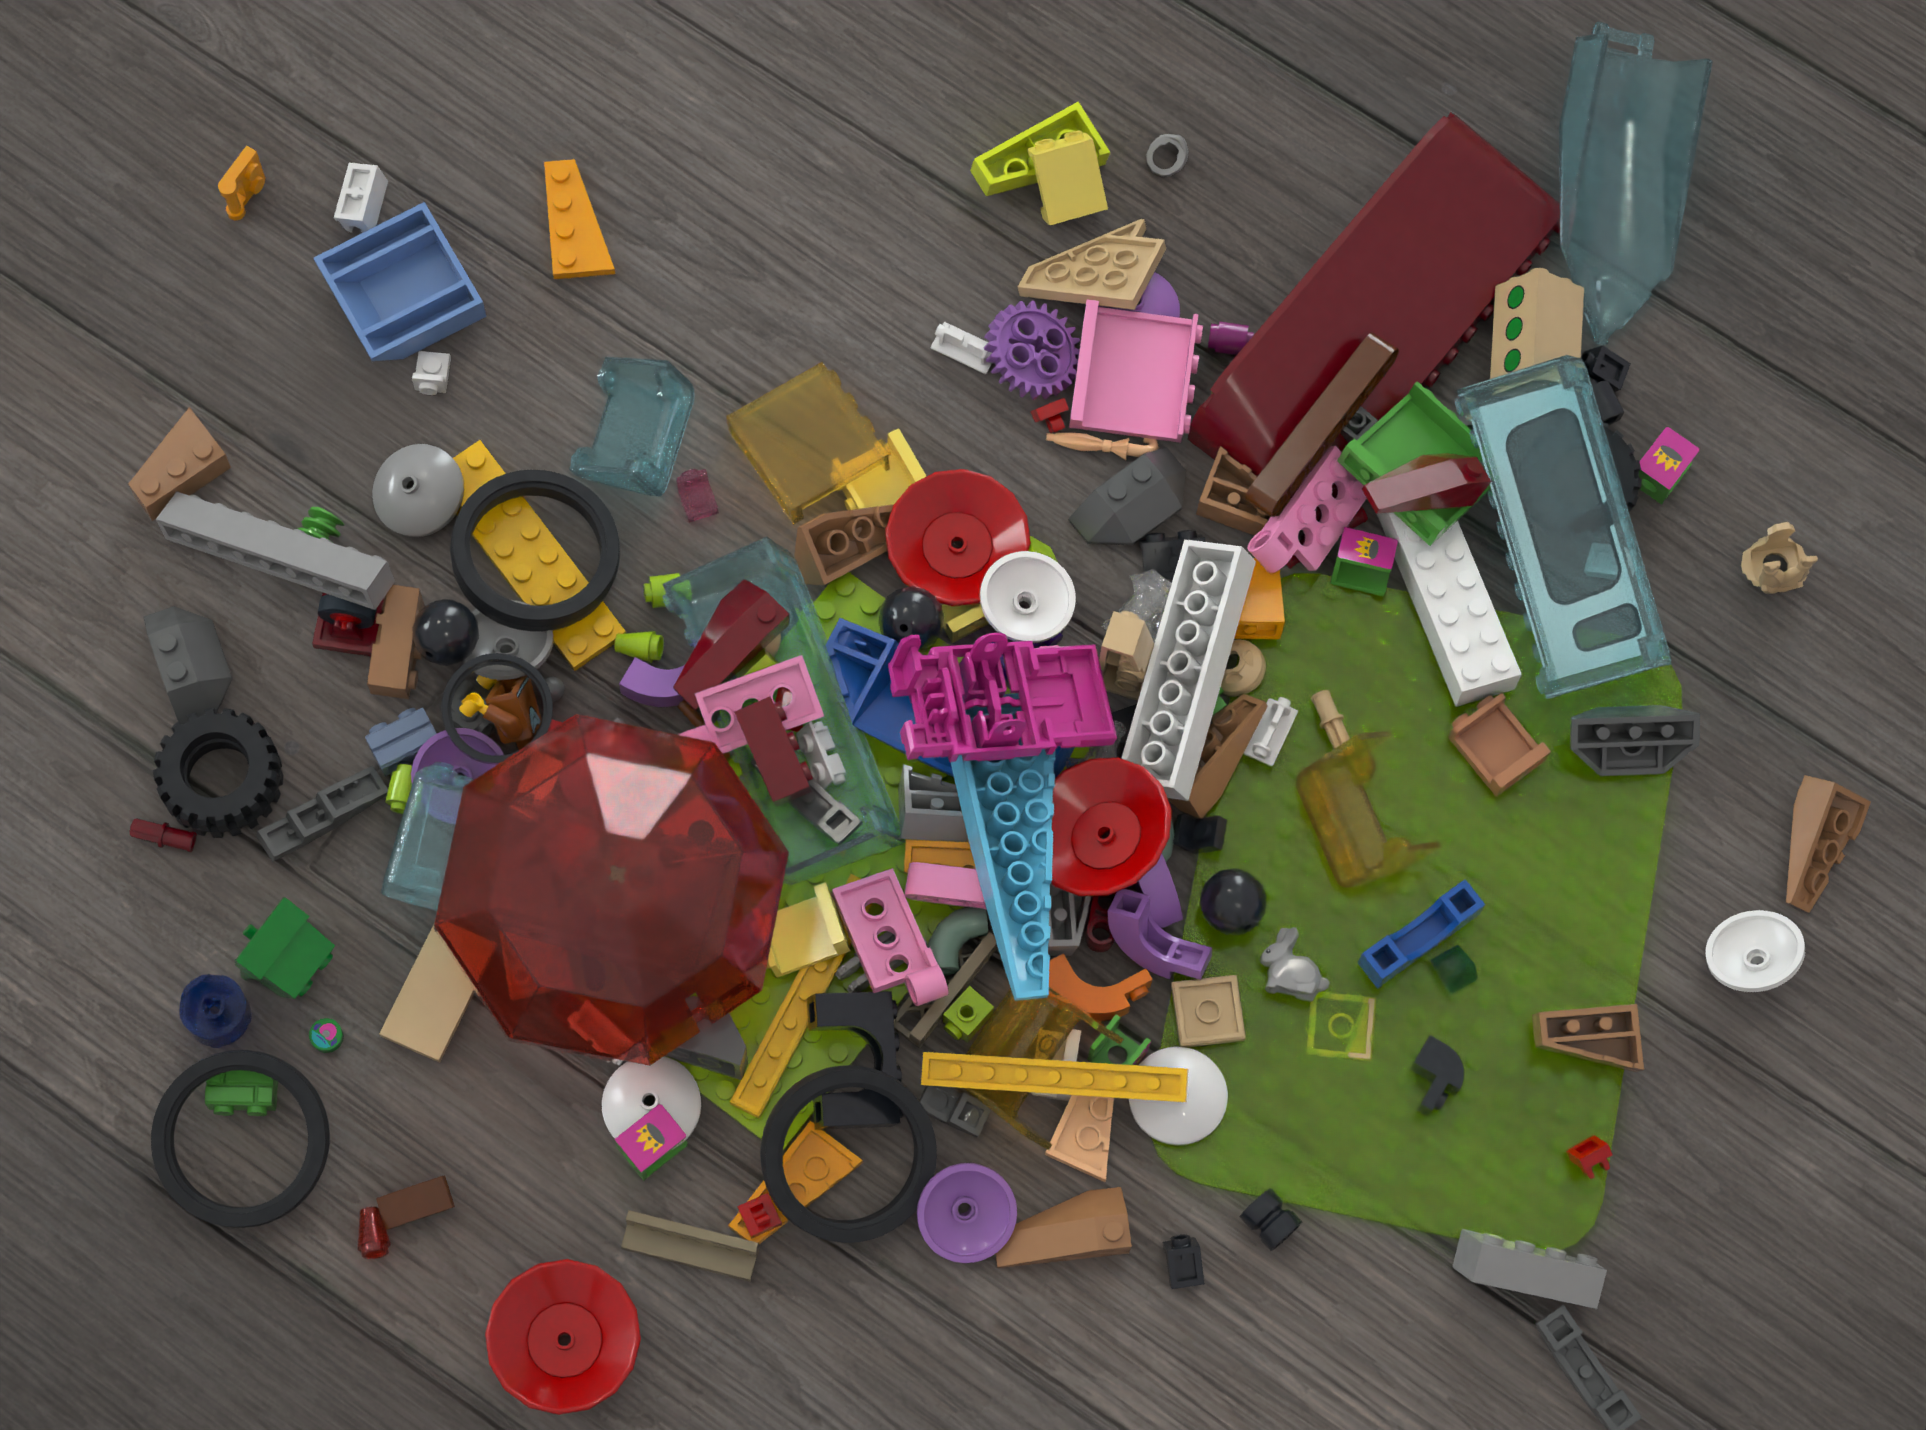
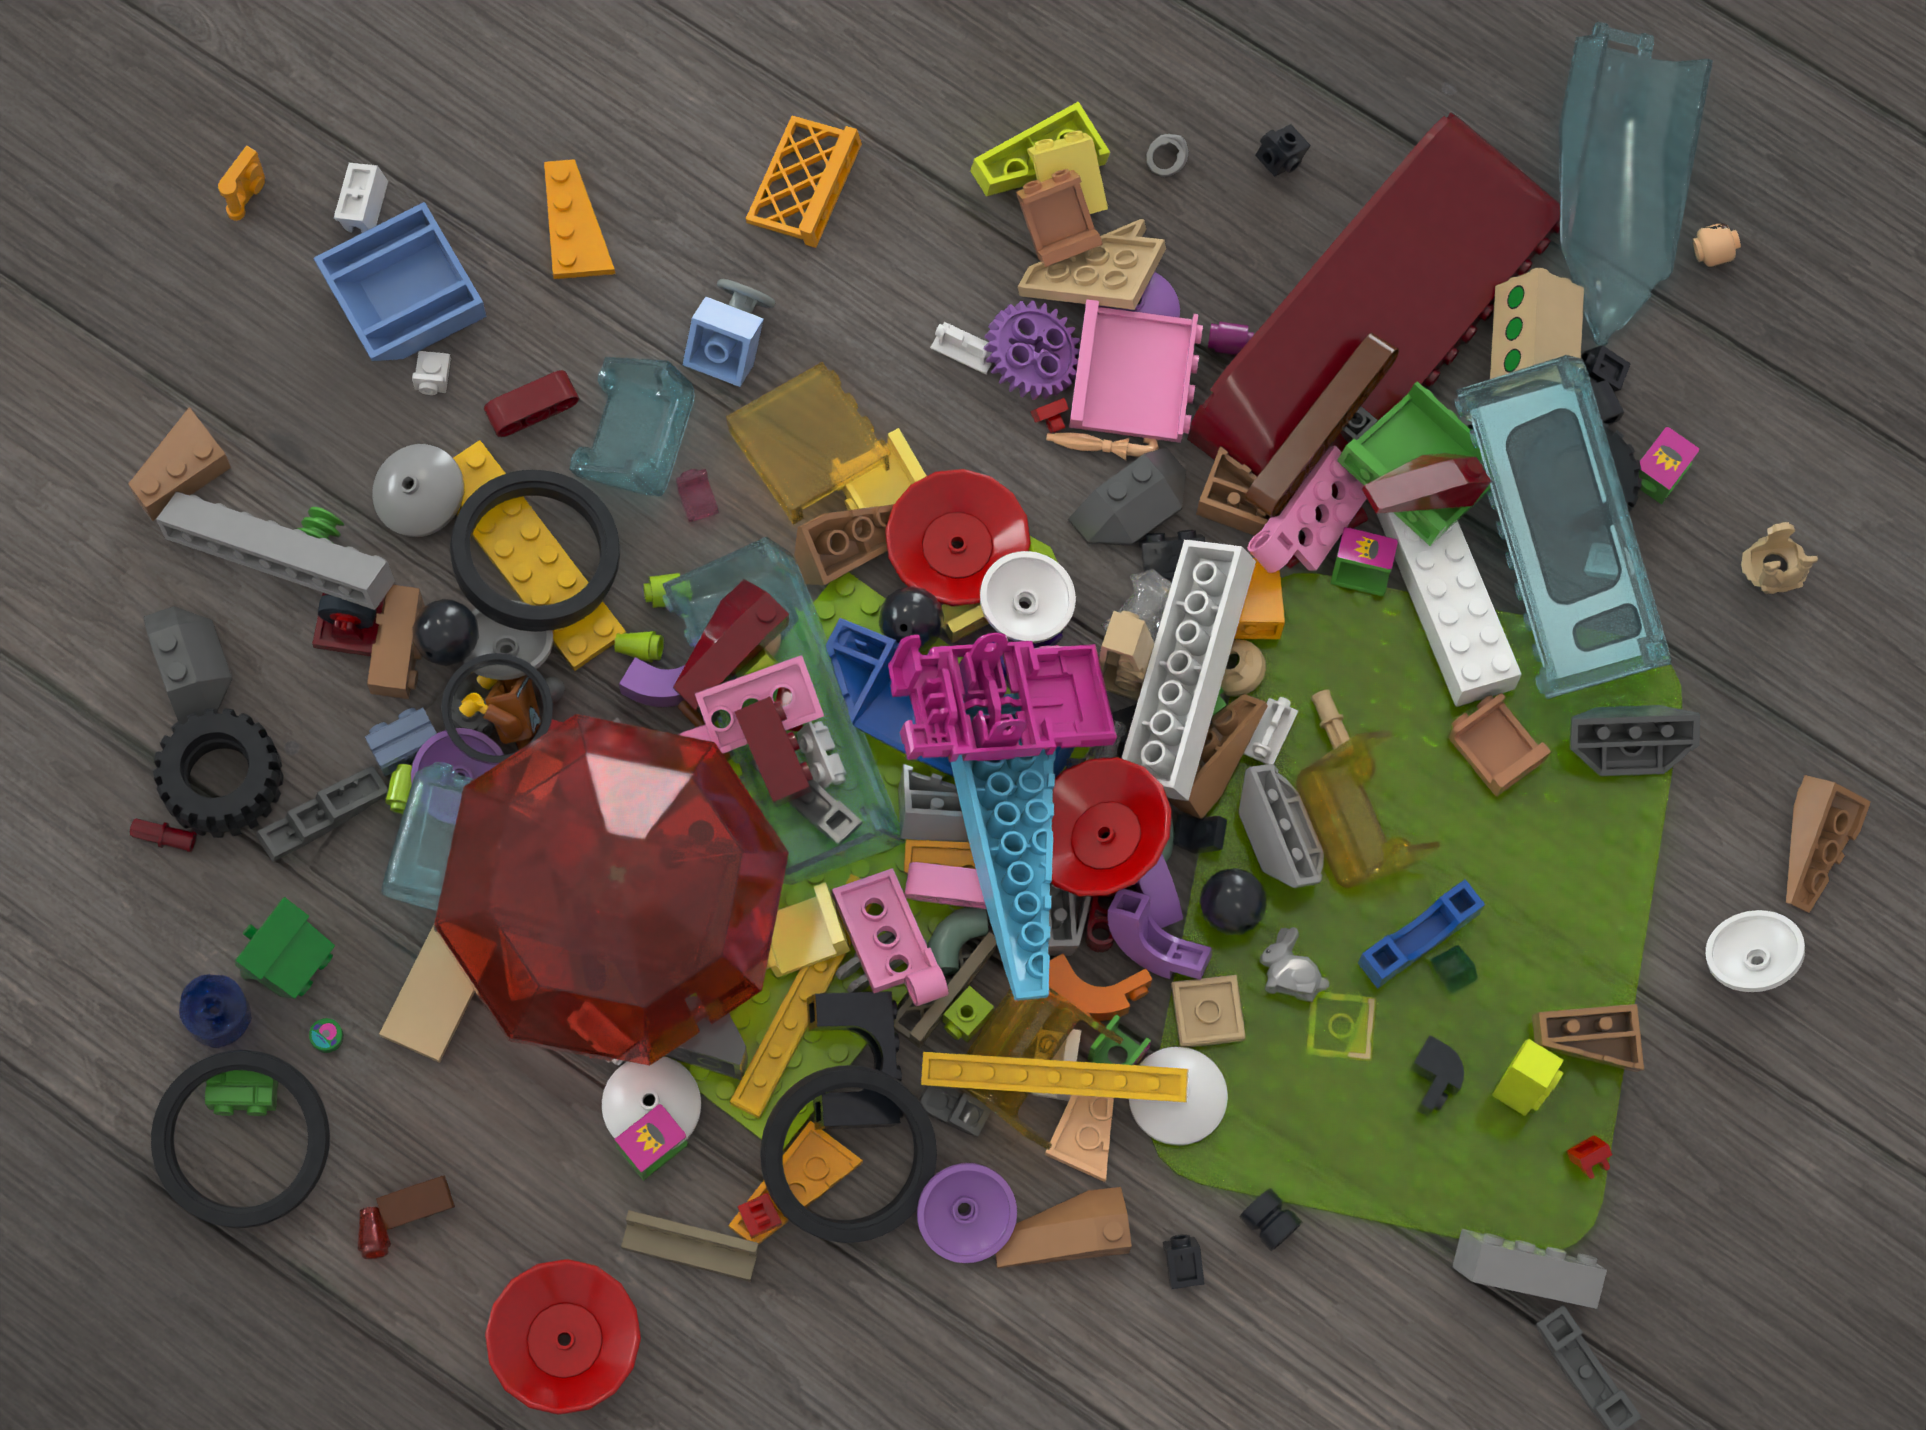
(531, 403): none -> dark red beam
(726, 336): none -> light blue piece
(829, 186): none -> light orange fence
(1058, 217): none -> nougat panel
(1280, 828): none -> light grey wedge
(1282, 150): none -> black brick
(1529, 1078): none -> neon yellow wedge
(1716, 244): none -> light nougat head

